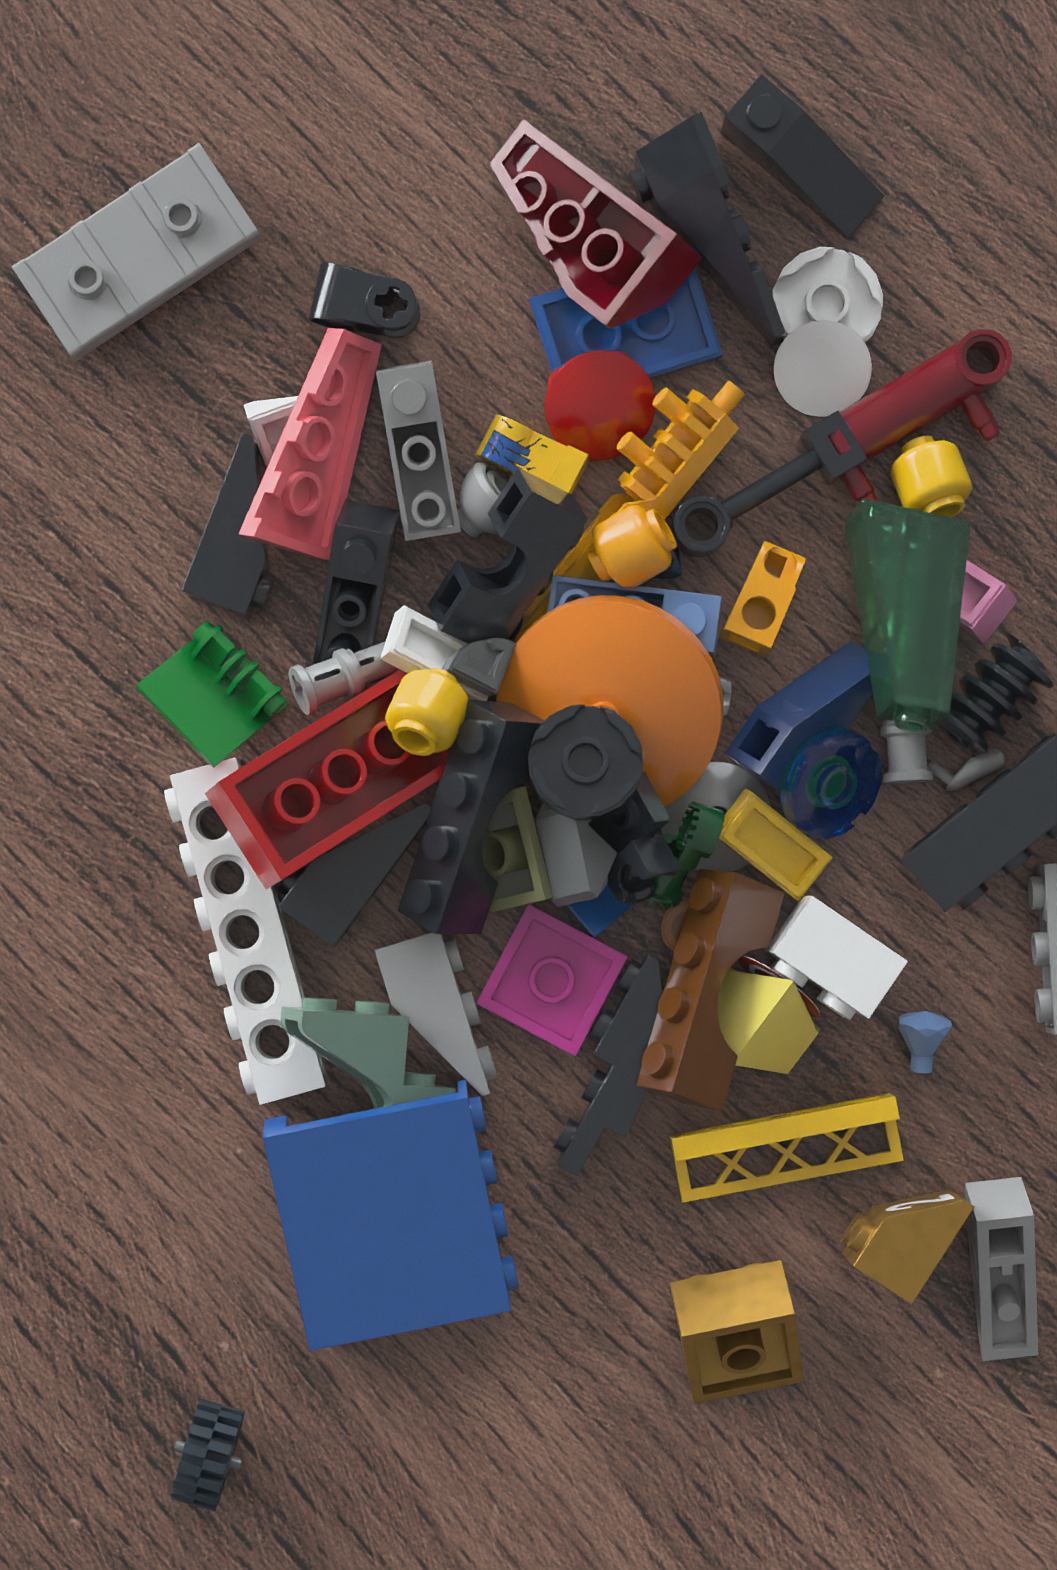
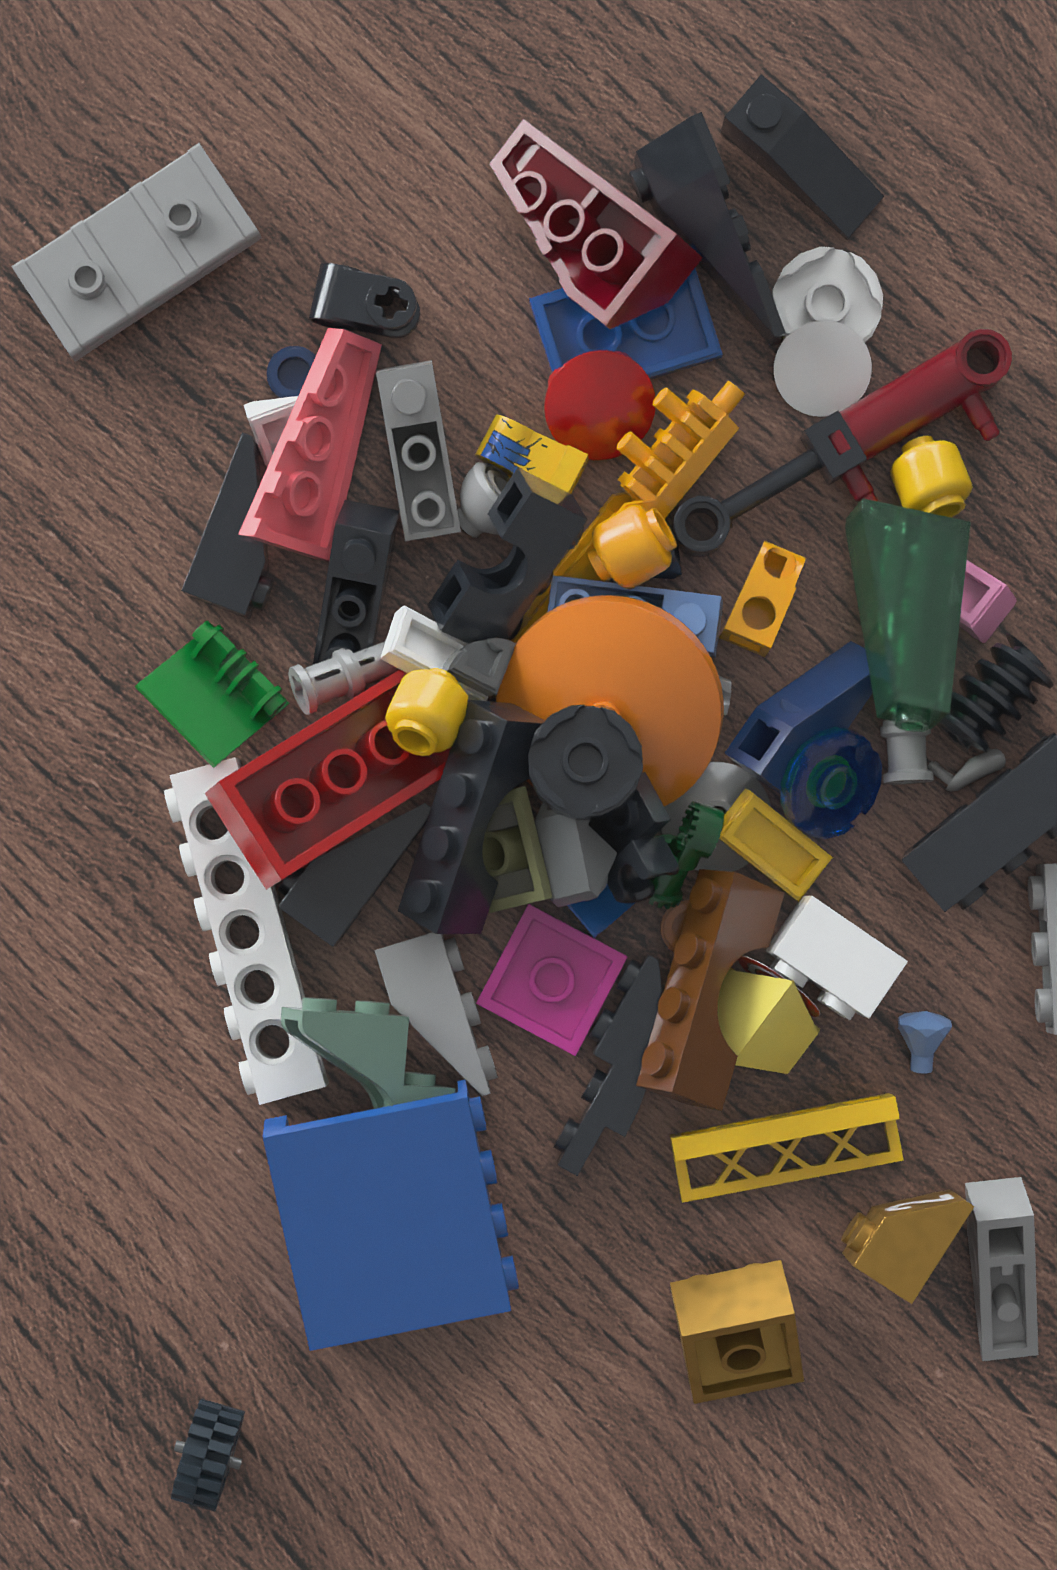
(289, 370): none -> dark blue tile

